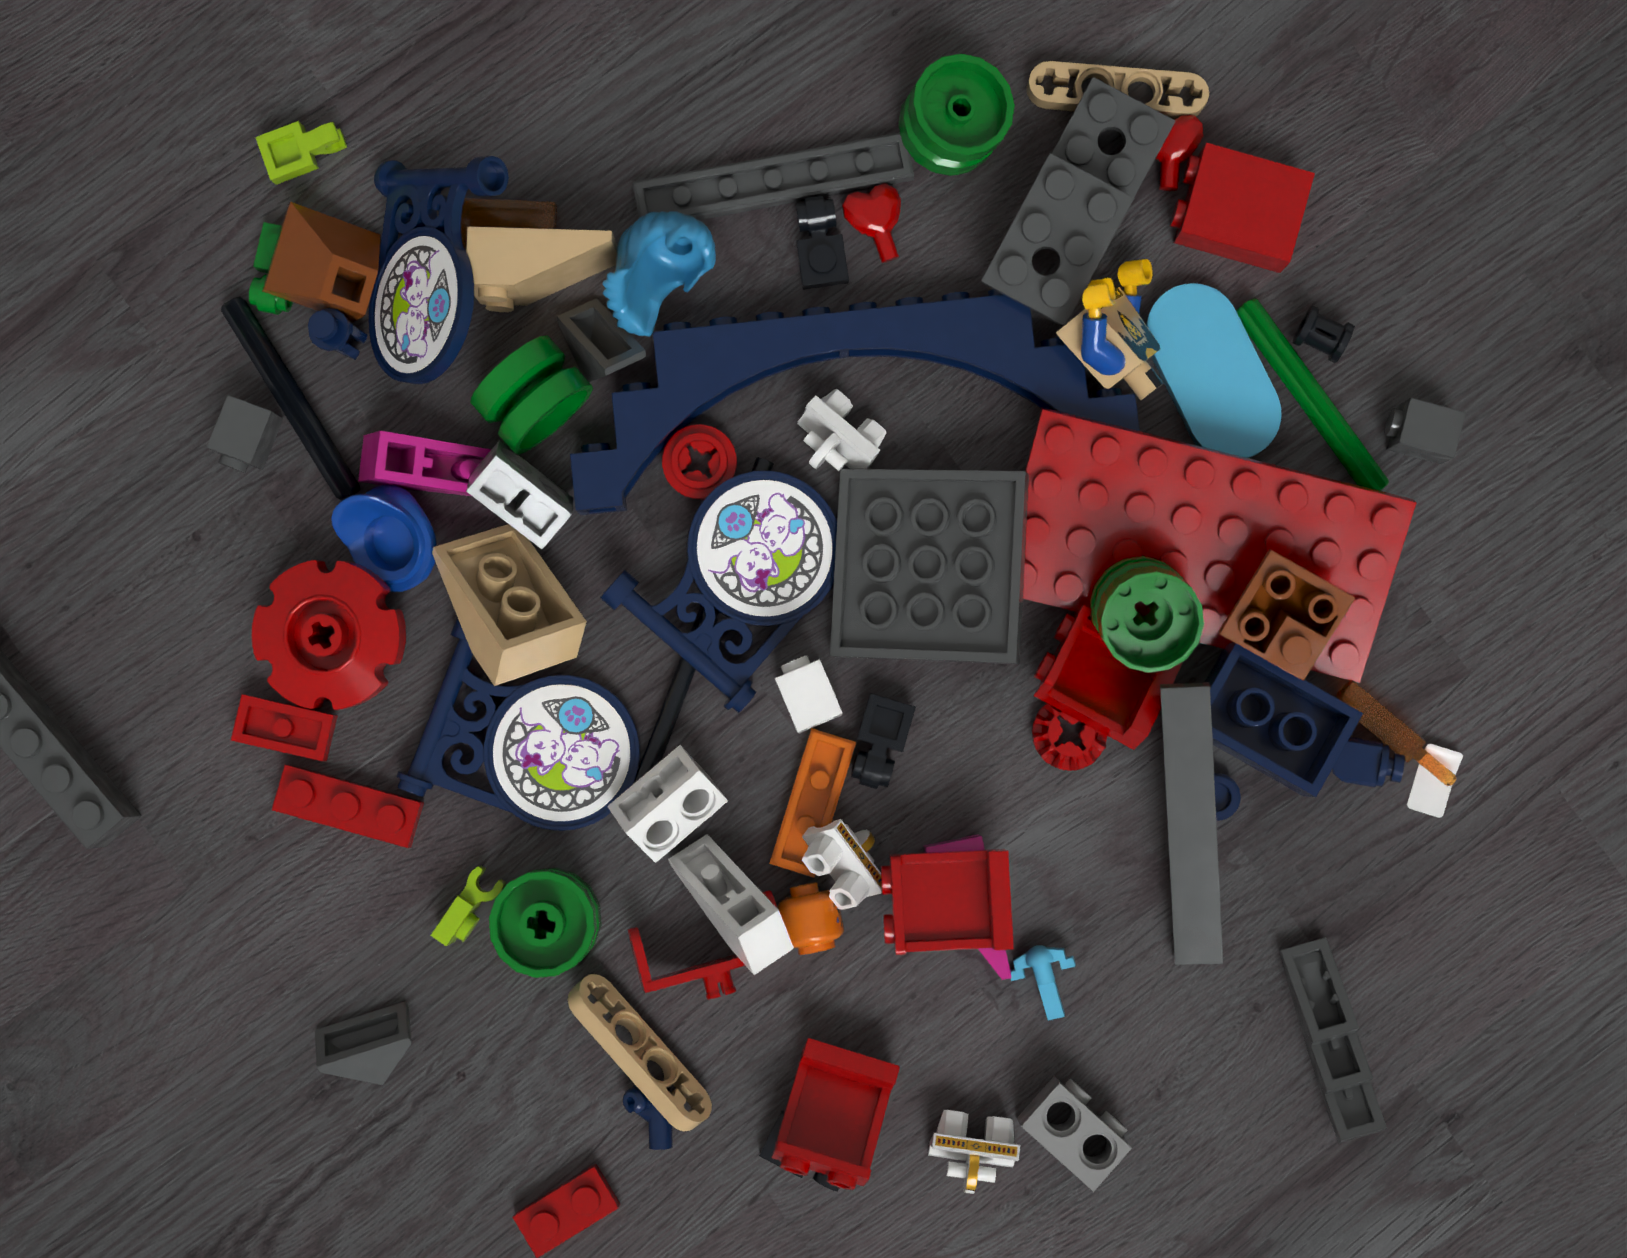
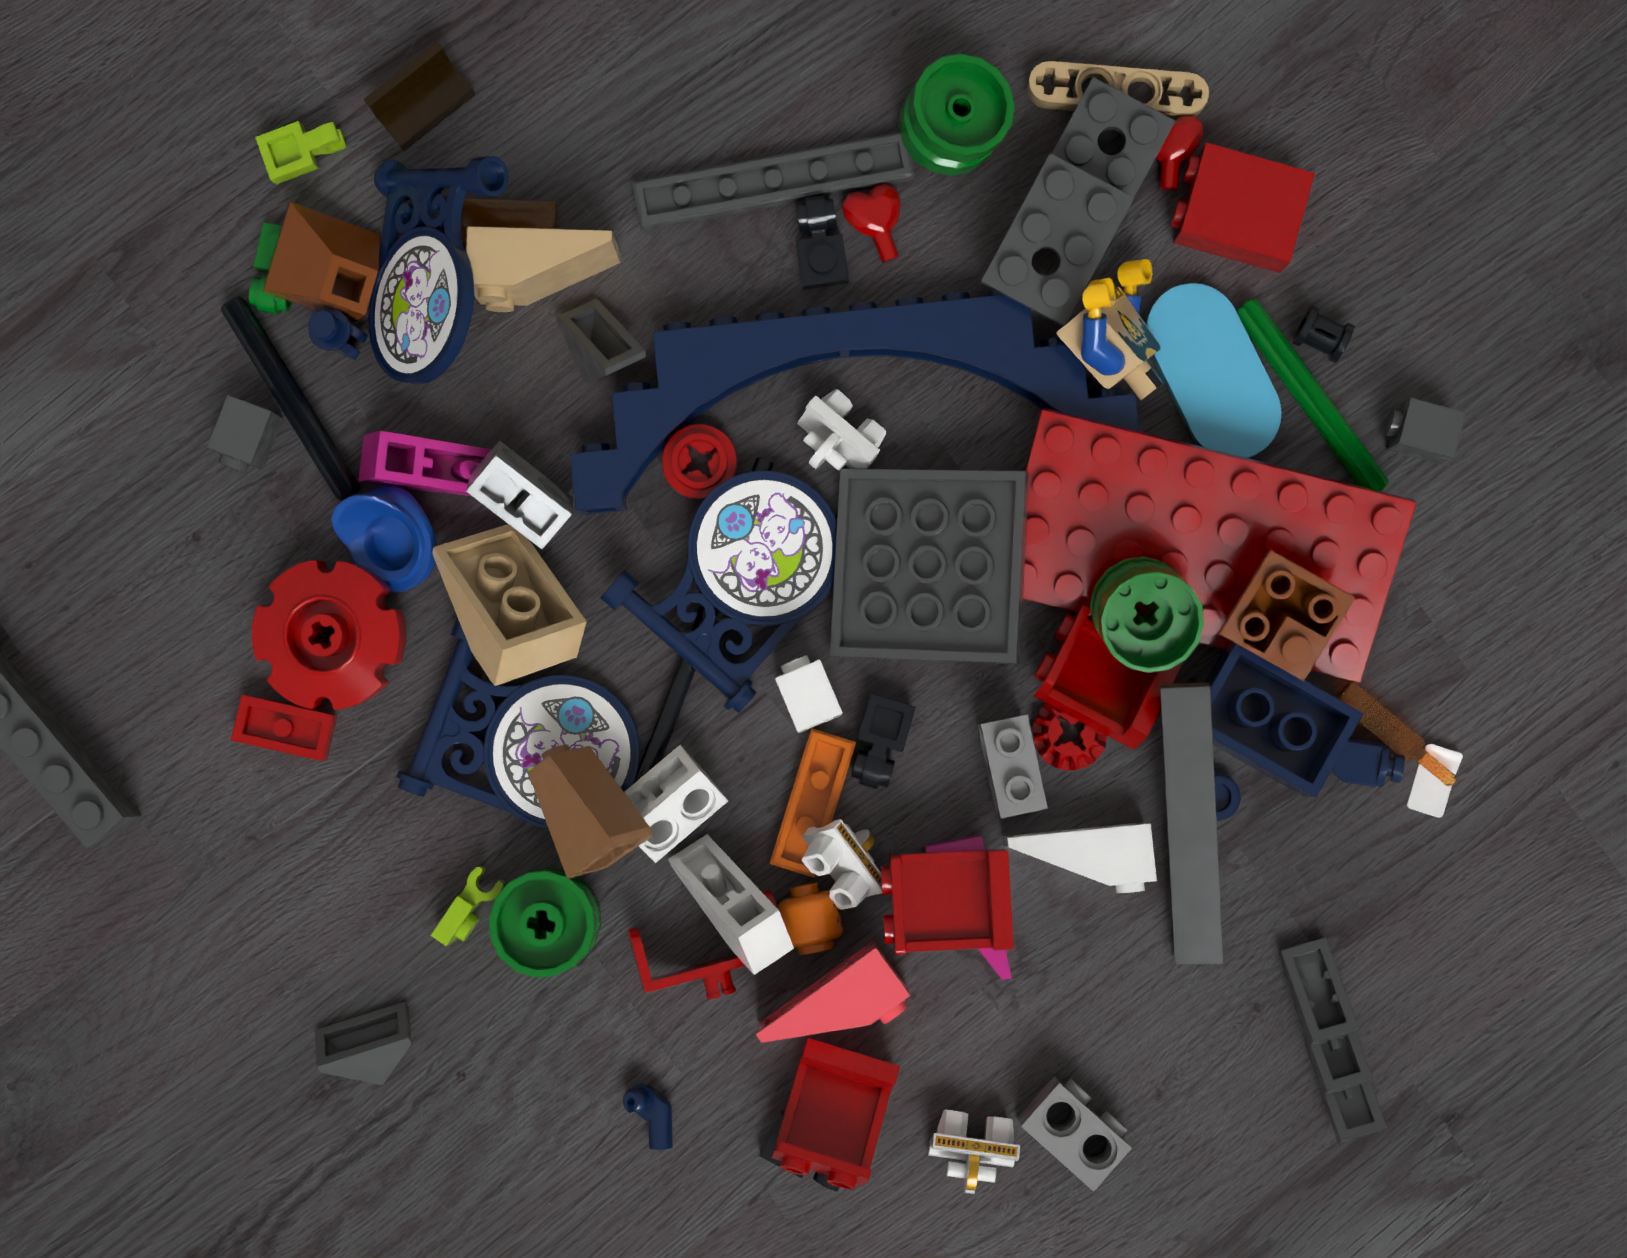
(347, 806): red plate -> none
(419, 96): none -> dark brown panel
(531, 394): green wheel -> none
(566, 1210): red plate -> none
(585, 810): none -> medium nougat slope
(644, 1047): tan beam -> none
(653, 261): dark azure piece -> none
(844, 998): none -> coral slope
(1012, 766): none -> light grey brick
(1040, 959): medium azure piece -> none
(1106, 854): none -> white slope

